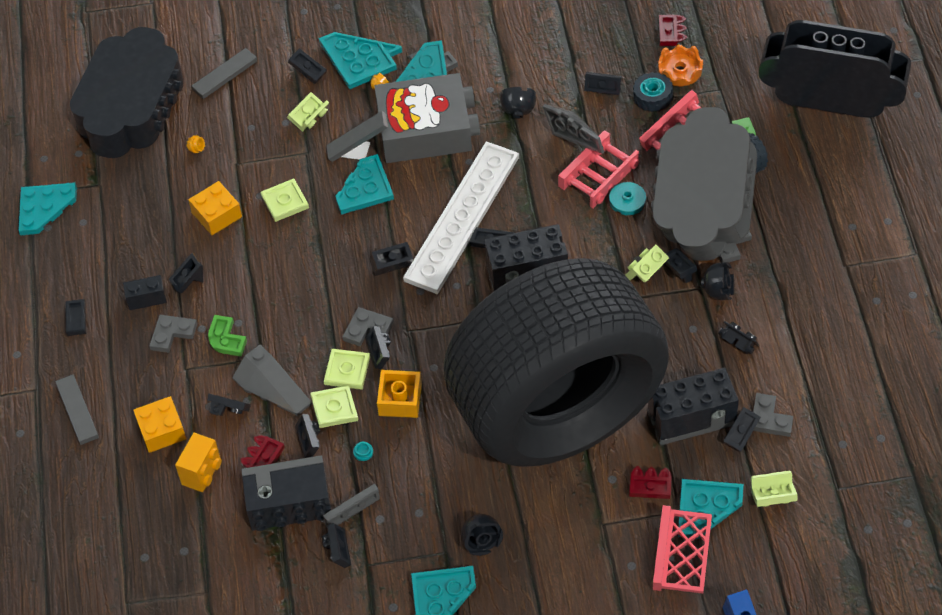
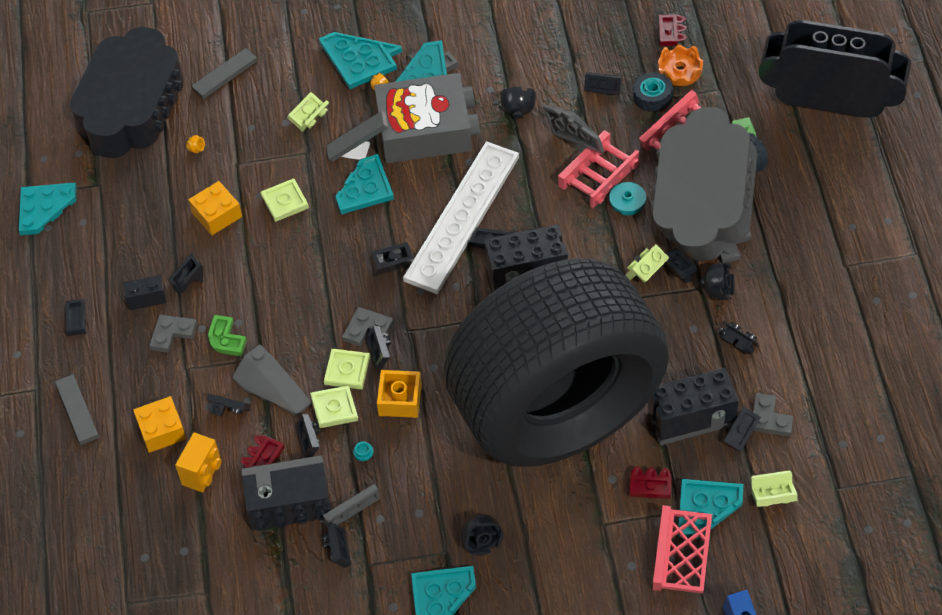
(307, 66): black hinge -> none

